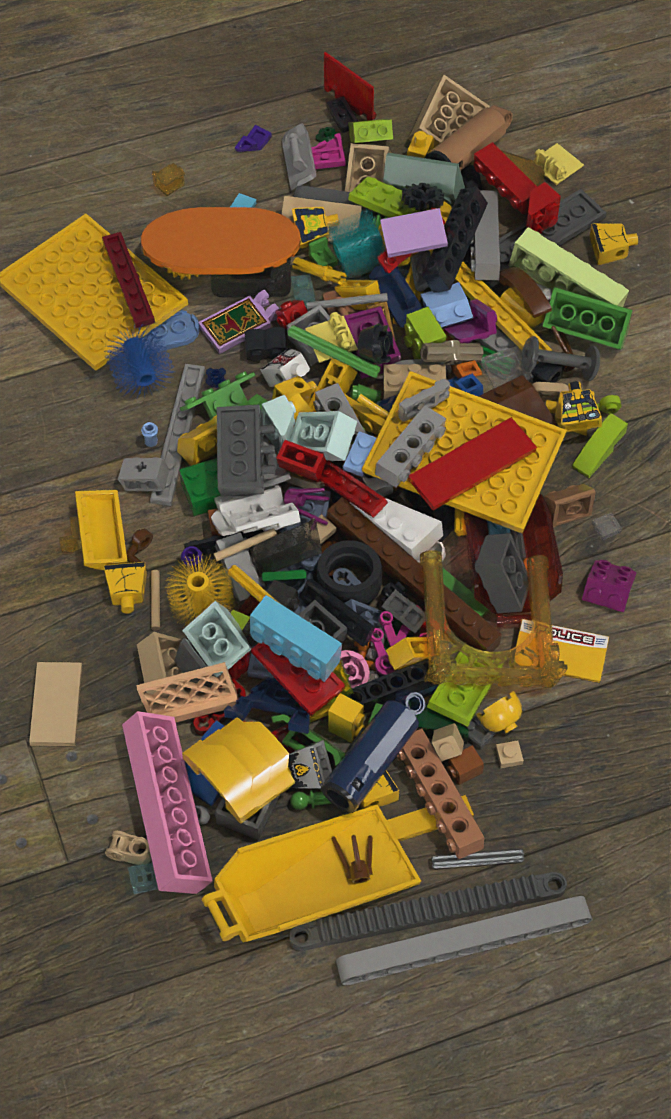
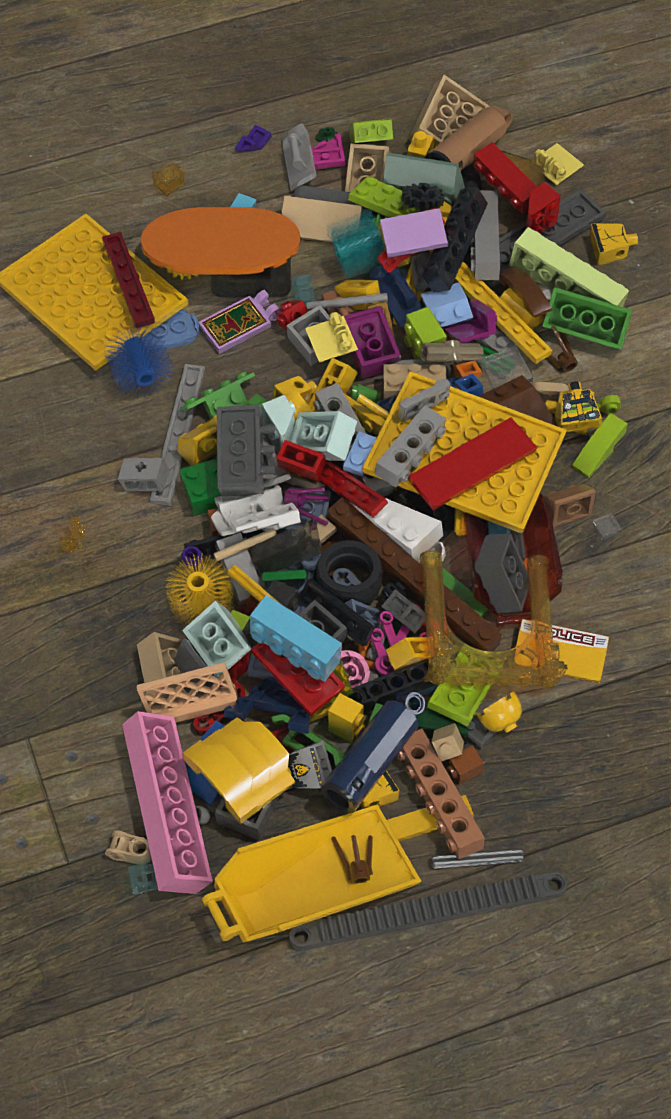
(55, 704): tan tile -> none
(100, 528): yellow slope -> none
(126, 584): yellow torso -> none
(140, 541): reddish brown plate -> none
(150, 432): light blue pin -> none
(155, 600): tan bar -> none
(214, 381): clear blue plate -> none
(264, 343): black brick -> none
(286, 366): white torso -> none
(300, 800): bright green axle -> none
(313, 223): torso -> none
(321, 254): bright green bracket -> none
(326, 273): yellow pin -> none
(334, 351): bright green axle -> none
(341, 113): black plate -> none
(348, 84): red window -> none
(375, 343): black cone -> none
(463, 940): light grey beam -> none
(509, 754): tan plate -> none
(546, 372): black brick -> none
(589, 363): dark grey hose -> none
(609, 585): magenta bracket -> none

